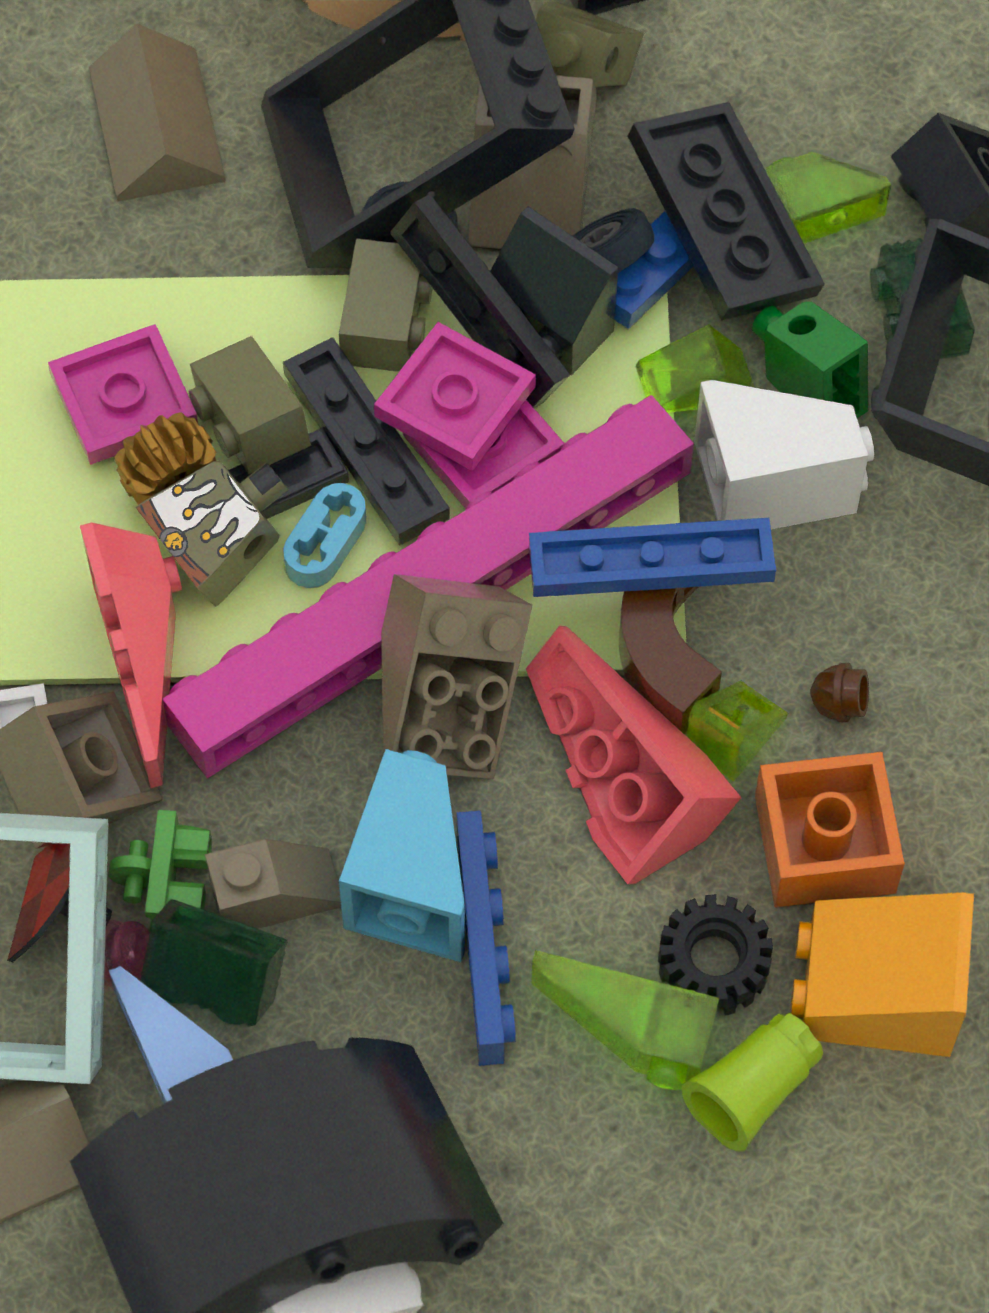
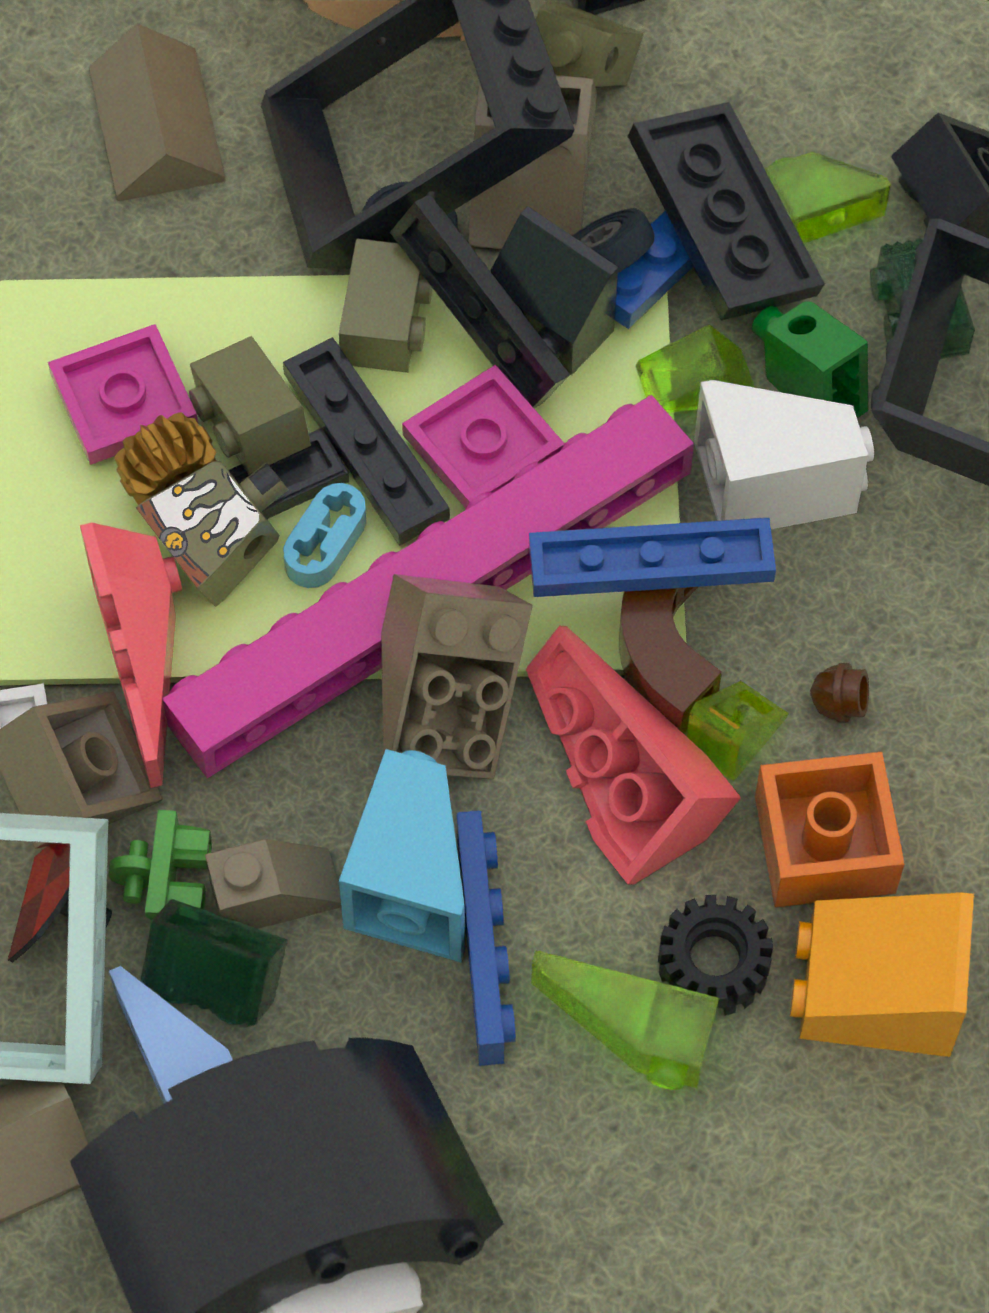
(125, 947): clear pink plate -> none
(455, 396): dark pink plate -> none
(752, 1080): lime plant -> none

